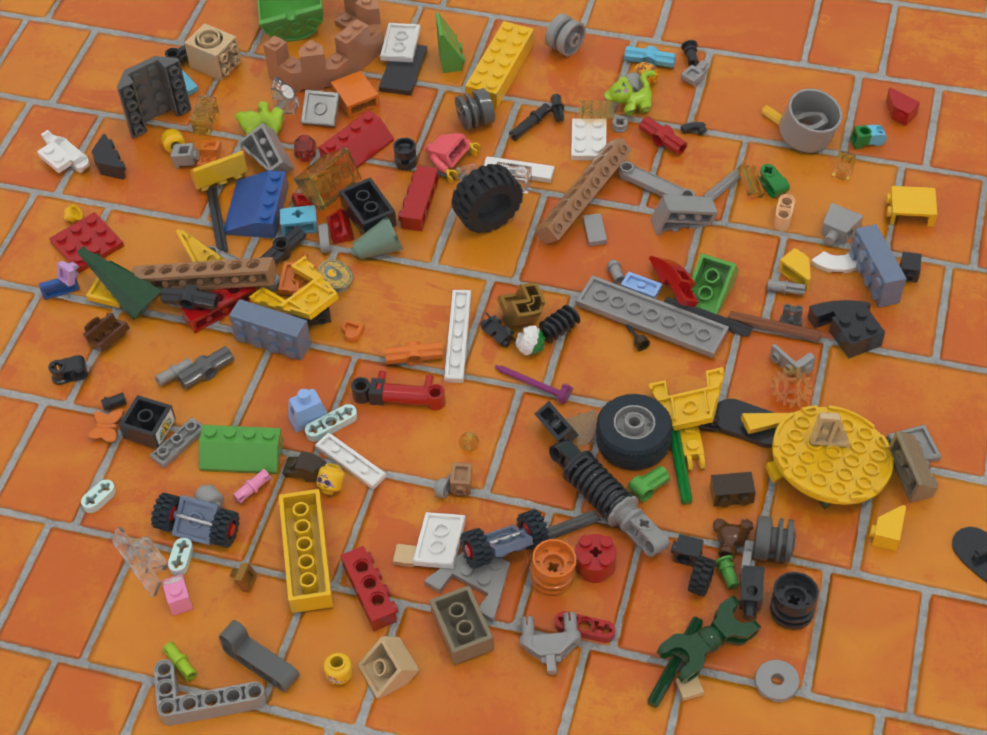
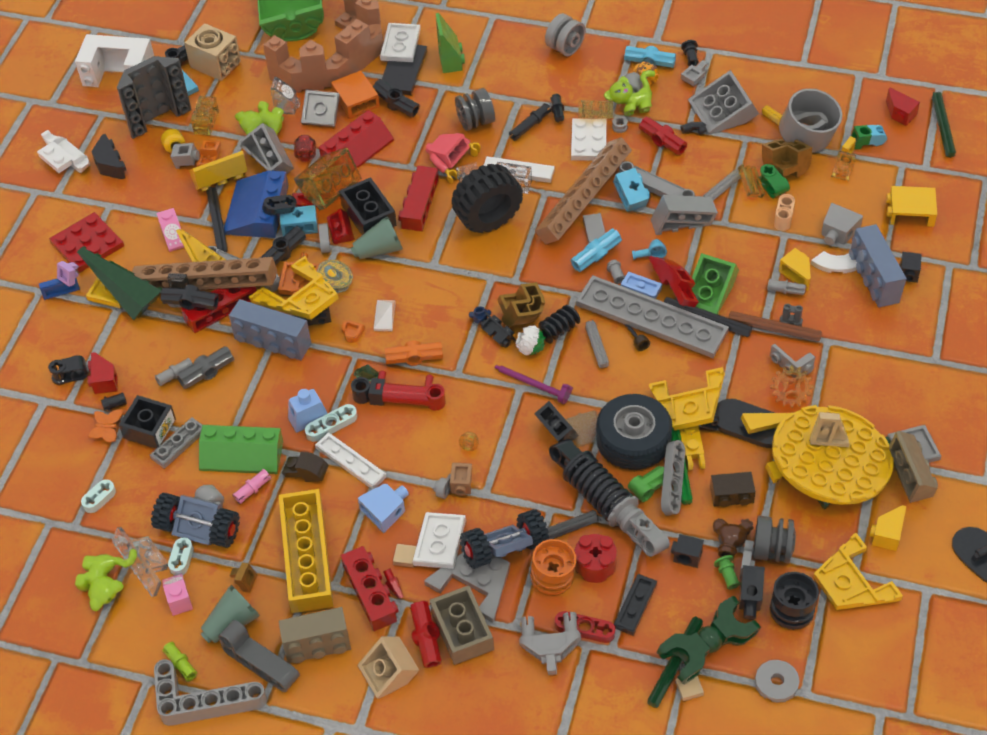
(73, 213): yellow tile -> none
(100, 586): none -> lime animal
(103, 375): none -> red slope
(104, 331): reddish brown slope -> none
(109, 54): none -> white piece
(169, 224): none -> bright pink slope
(177, 280): none -> clear smoke tile
(230, 607): none -> sand green cone
(276, 204): none -> black beam
(314, 635): none -> dark tan brick
(330, 478): yellow head -> none
(338, 668): yellow head -> none
(366, 372): none -> clear green tile
(383, 505): none -> light blue torso
(384, 315): none -> white slope
(393, 583): none -> red bar
(395, 98): none -> black piece
(405, 153): black wheel -> none
(425, 634): none -> red piece
(457, 336): white tile -> none
(479, 314): none -> dark blue plate
(501, 61): yellow brick -> none
(596, 250): none -> medium azure piece
(597, 344): none -> light grey axle
(635, 604): none -> black tile
(637, 195): none -> medium azure brick
(655, 249): none -> medium azure bar
(672, 499): none -> light grey beam
(701, 575): black tyre -> none
(723, 104): none -> light grey slope
(787, 157): none -> pearl gold brick
(822, 313): black slope -> none
(845, 583): none -> yellow wing
(849, 145): none -> yellow tile
(856, 331): black brick -> none
(943, 123): none -> dark green axle

